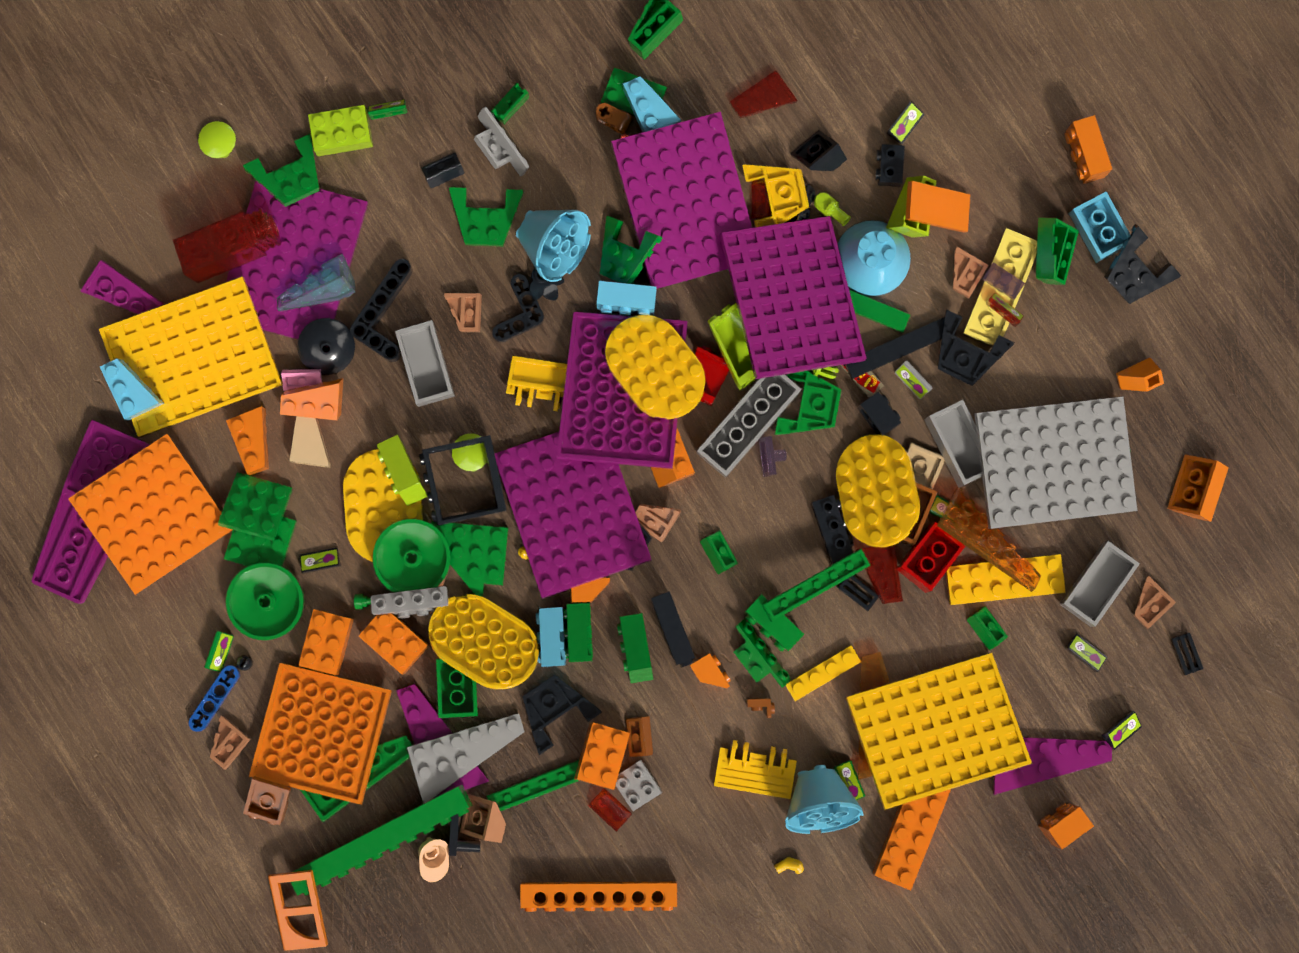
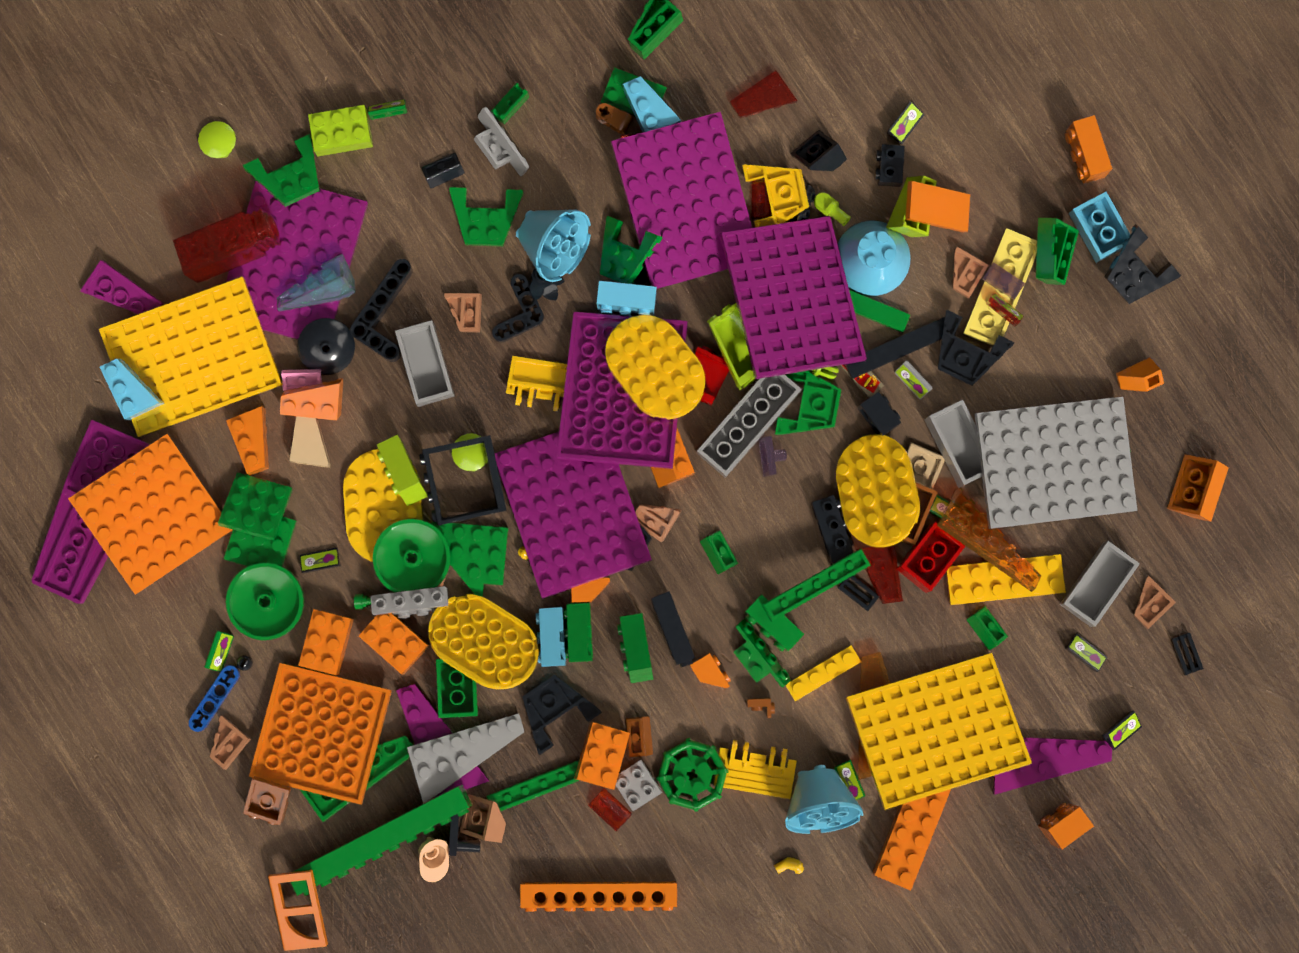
(682, 780): none -> green plate

